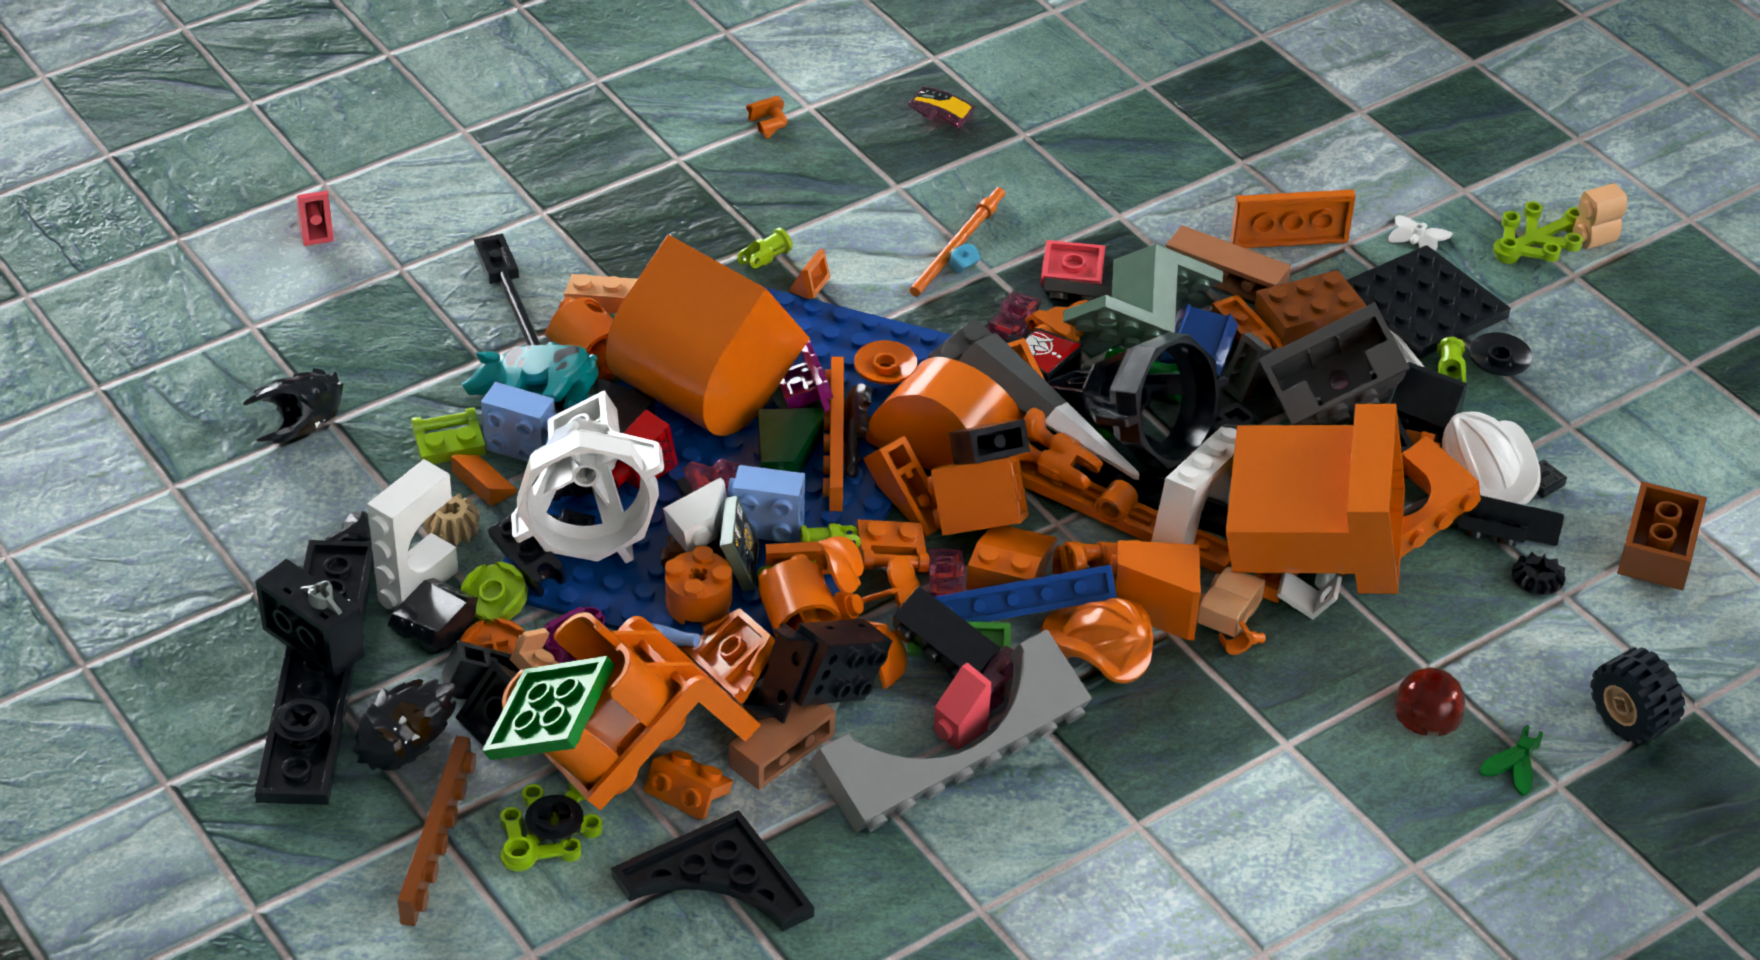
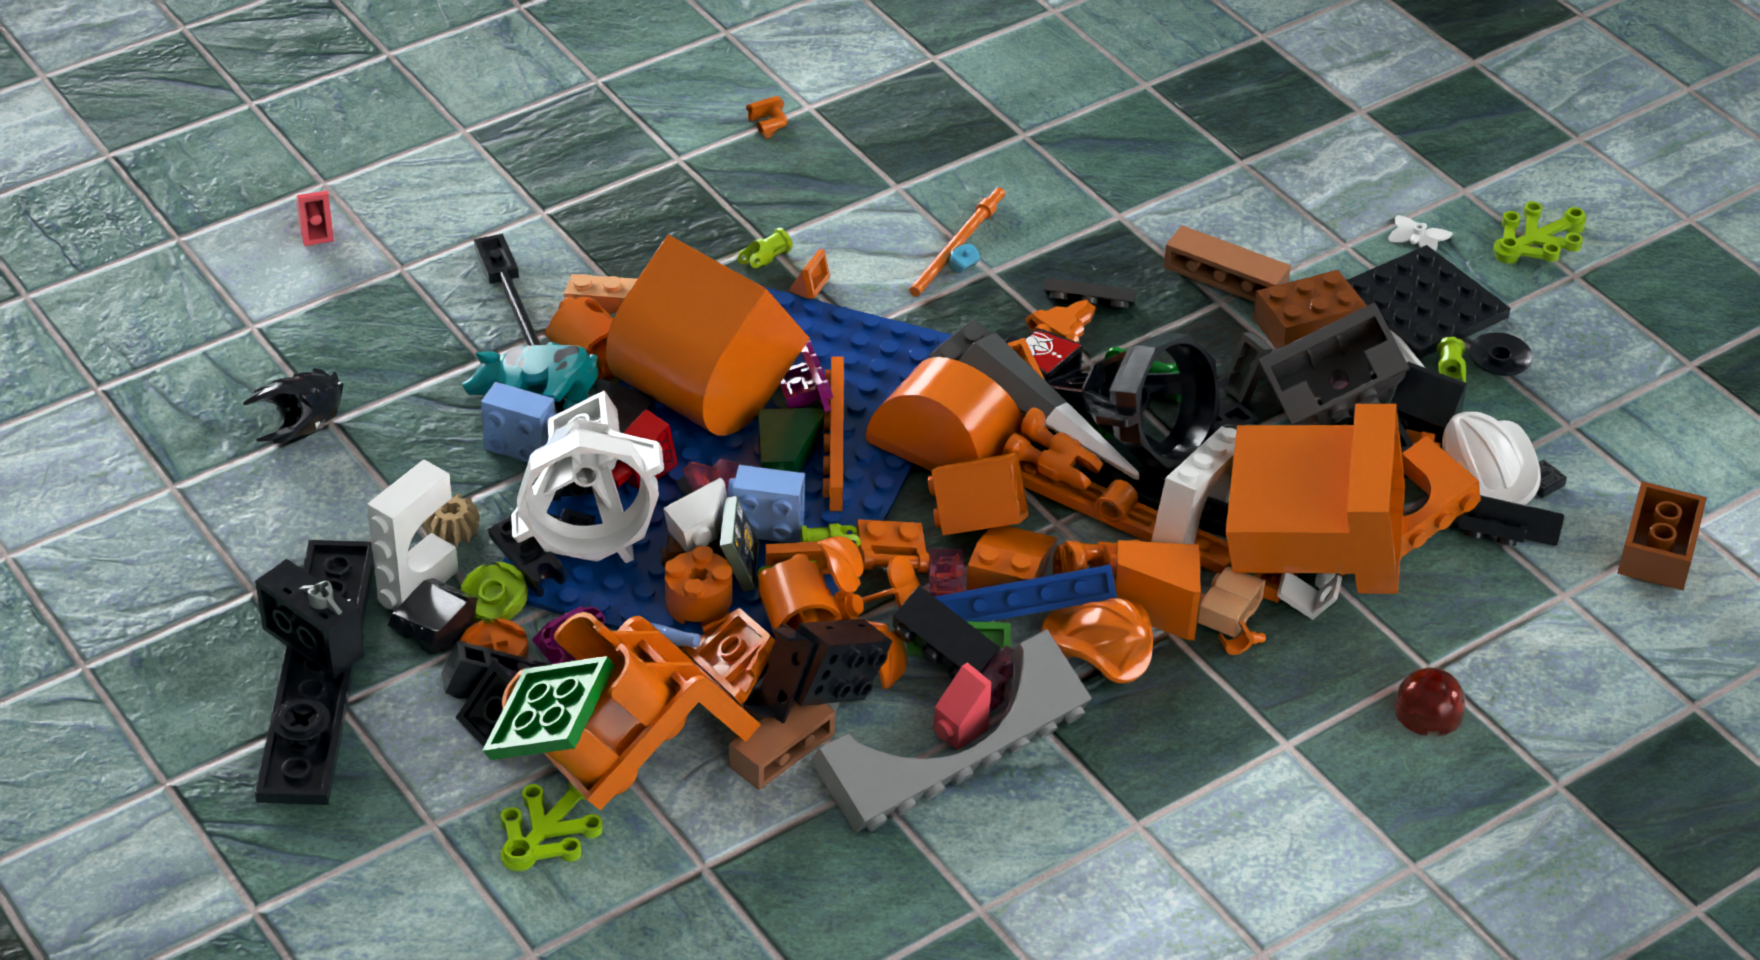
(354, 528): black rock -> none
(403, 723): black head -> none
(434, 836): dark orange plate -> none
(441, 445): lime plate -> none
(482, 478): orange slope -> none
(530, 650): light nougat bracket -> none
(540, 813): black gear -> none
(686, 783): orange bracket -> none
(719, 859): black plate -> none
(856, 425): black piece -> none
(885, 362): orange dish -> none
(904, 482): orange slope -> none
(937, 102): slope -> none
(989, 442): black brick -> none
(1013, 314): clear pink slope -> none
(1073, 262): coral tile -> none
(1143, 296): sand green bracket -> none
(1209, 330): blue slope -> none
(1247, 320): orange hinge -> none
(1292, 218): orange tile -> none
(1515, 757): green piece -> none
(1548, 583): black gear -> none
(1601, 215): light nougat brick -> none
(1637, 695): black wheel -> none

